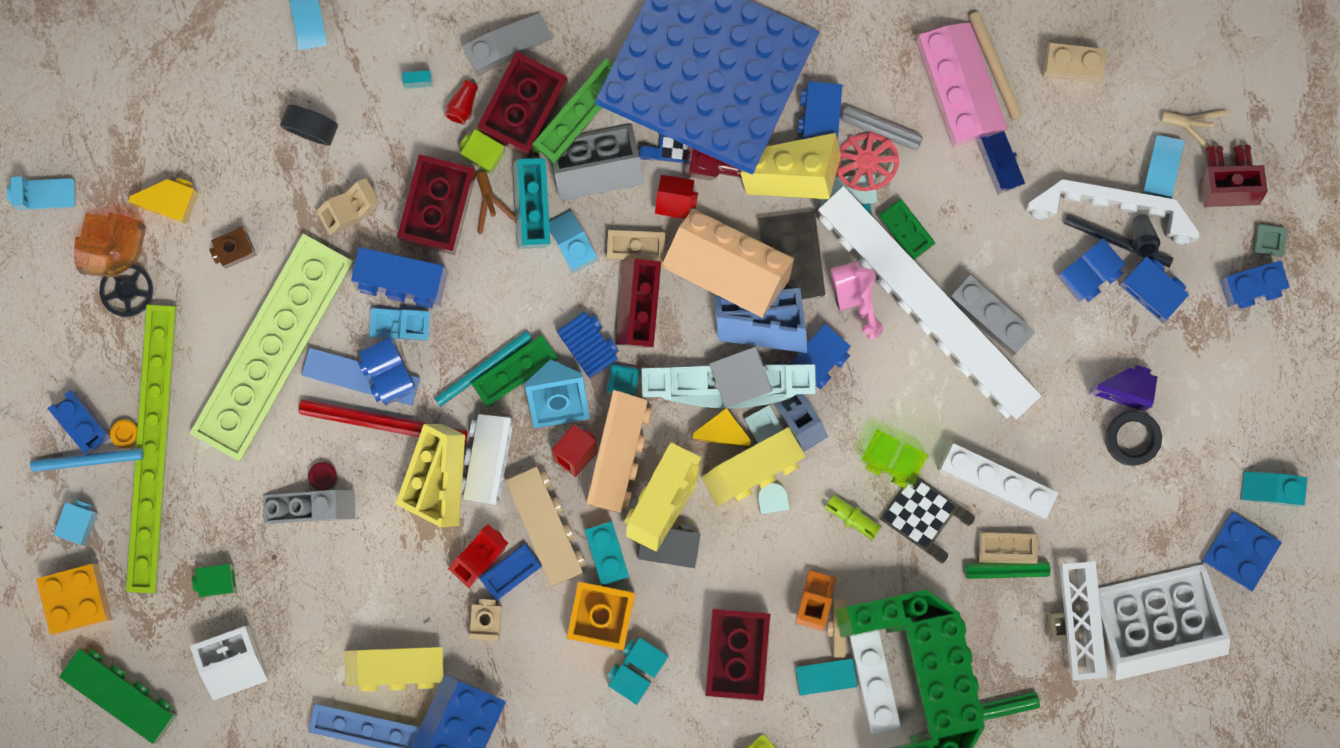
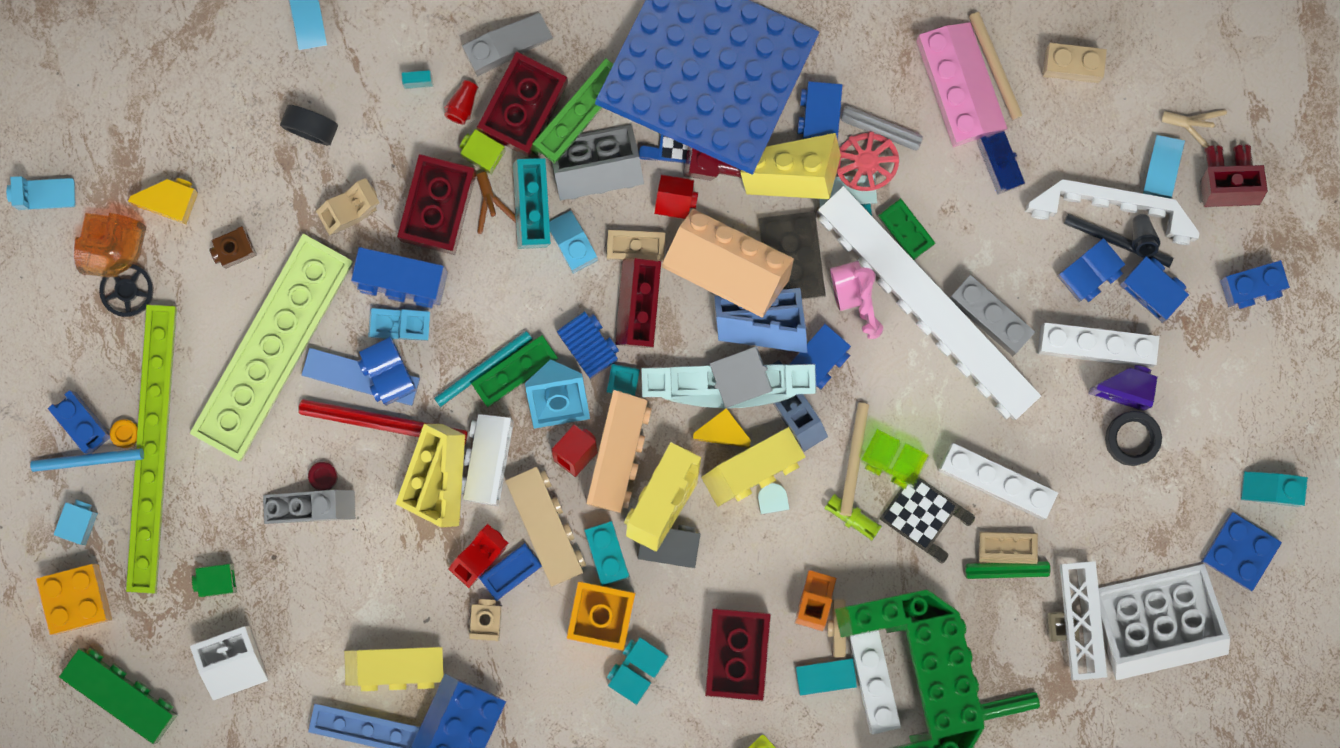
(763, 424): light aqua tile -> none
(854, 459): none -> tan bar
(1098, 345): none -> white brick
(1270, 240): sand green tile -> none

